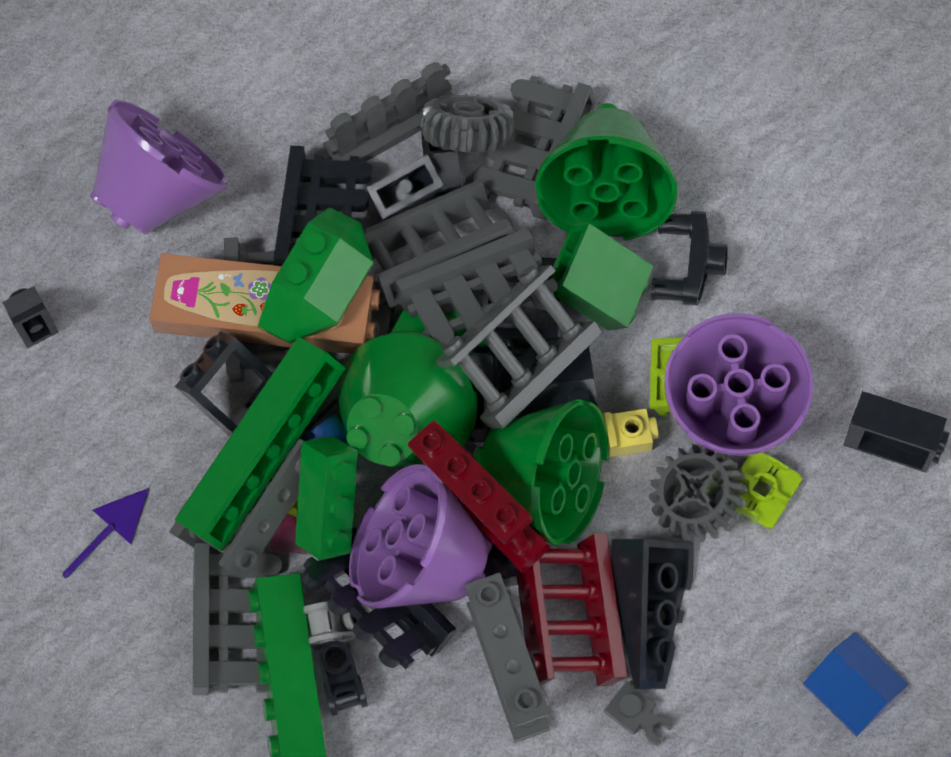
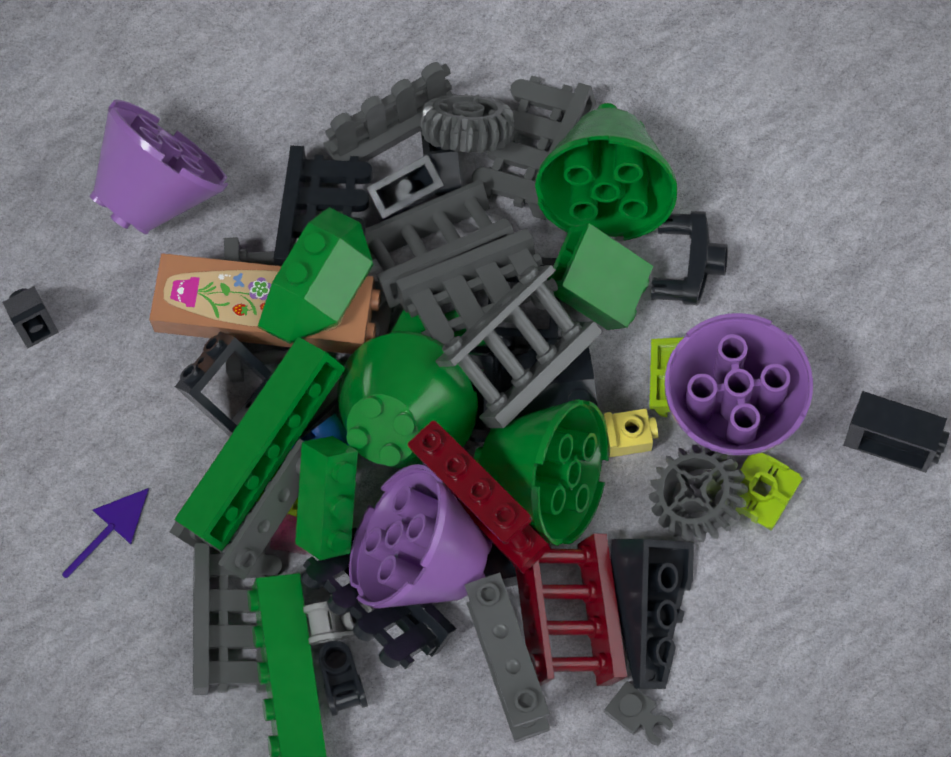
(855, 683): blue slope -> none

